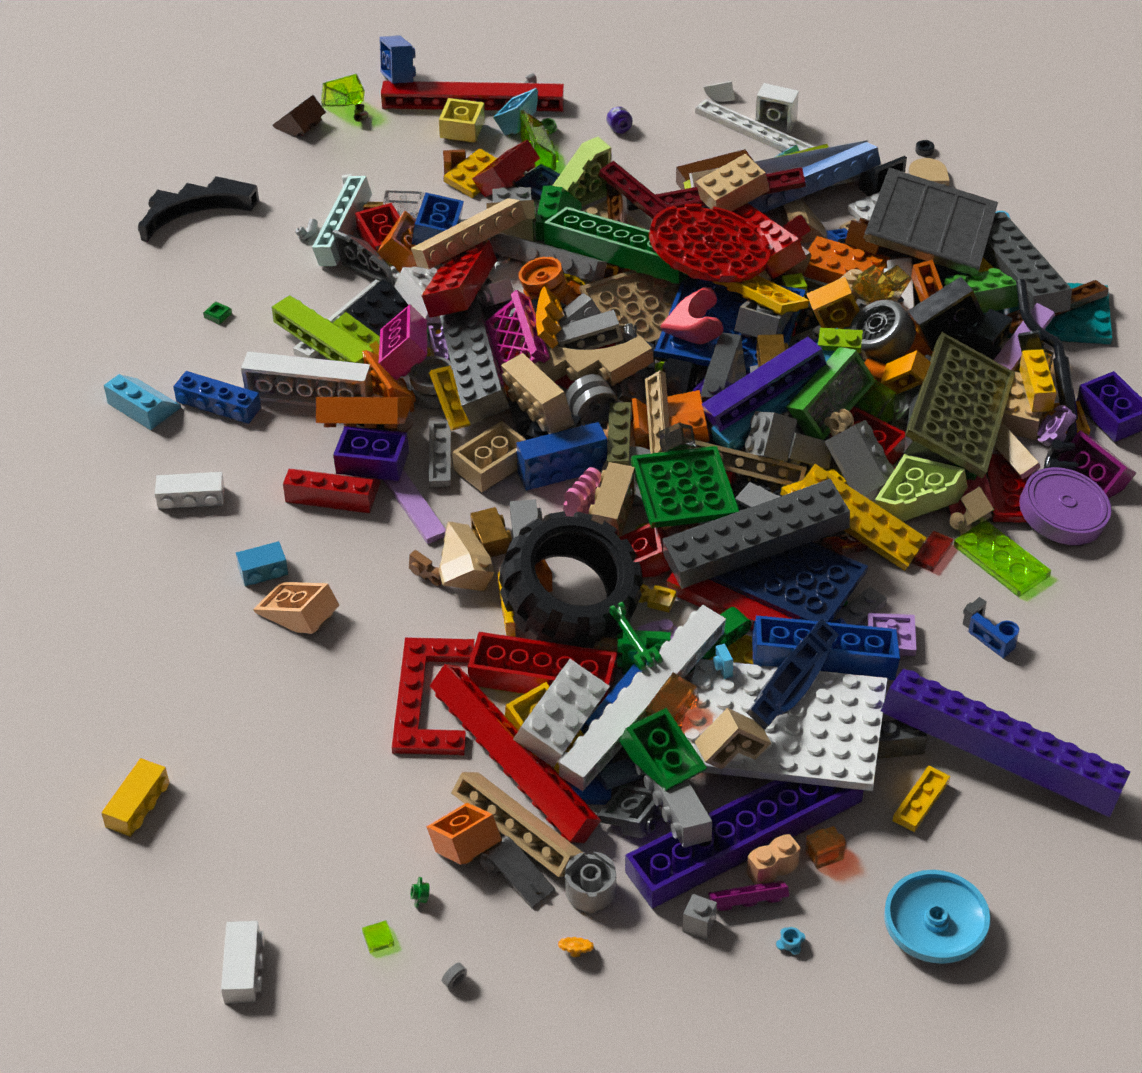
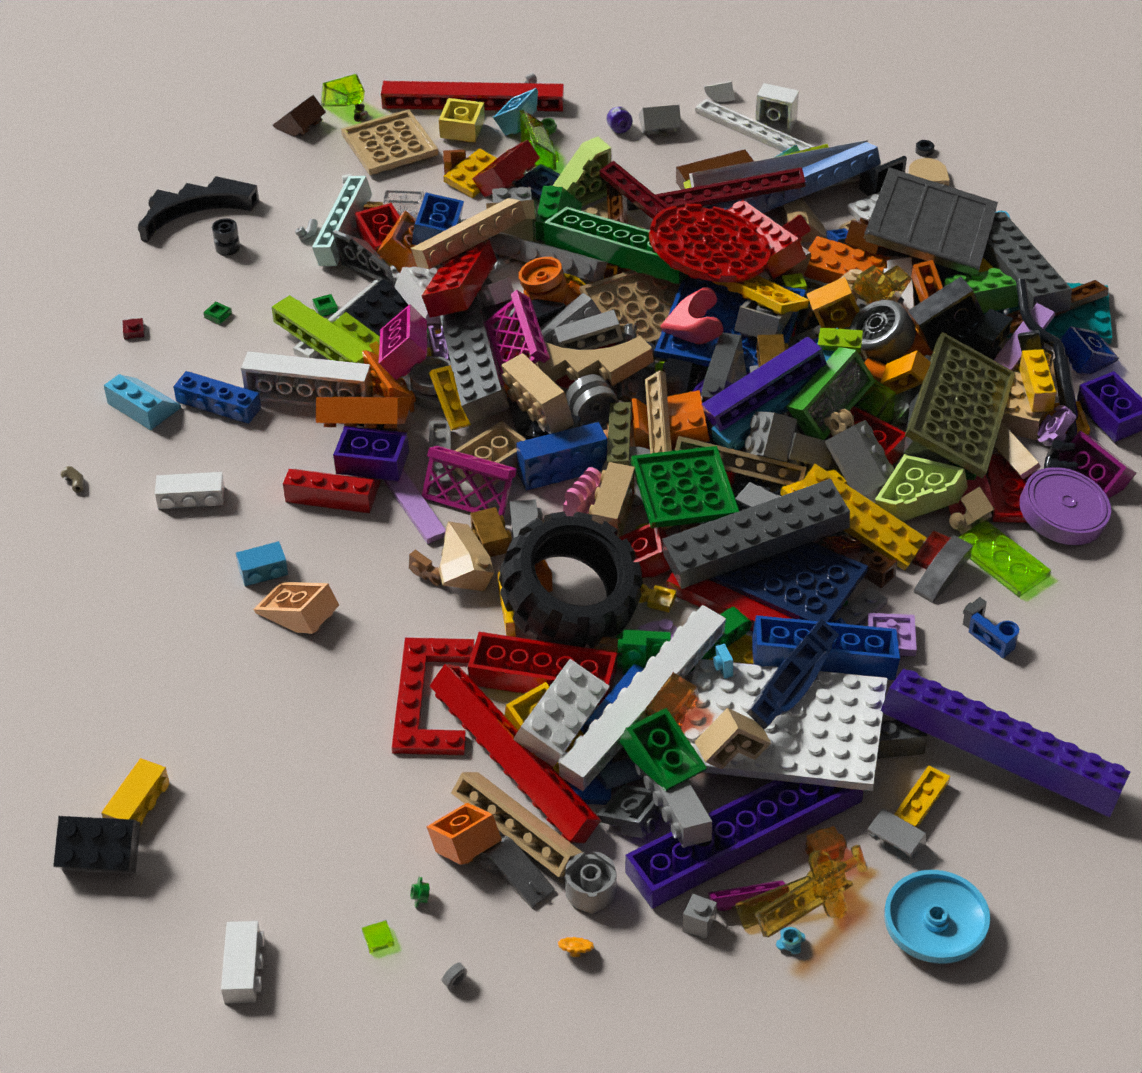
(77, 478): none -> dark tan arm
(97, 844): none -> black brick
(133, 328): none -> dark red plate
(226, 236): none -> black wheel
(325, 305): none -> green plate
(389, 142): none -> tan plate
(397, 59): blue brick -> none
(467, 463): none -> dark pink fence
(548, 316): light orange slope -> none
(643, 653): green hinge -> none
(660, 119): none -> light grey slope
(677, 438): clear smoke brick -> none
(733, 184): tan brick -> none
(773, 860): light nougat brick -> none
(792, 901): none -> clear yellow piece
(880, 568): none -> reddish brown brick
(898, 833): none -> light grey hinge
(943, 569): none -> flat silver slope
(1087, 350): none -> clear blue slope

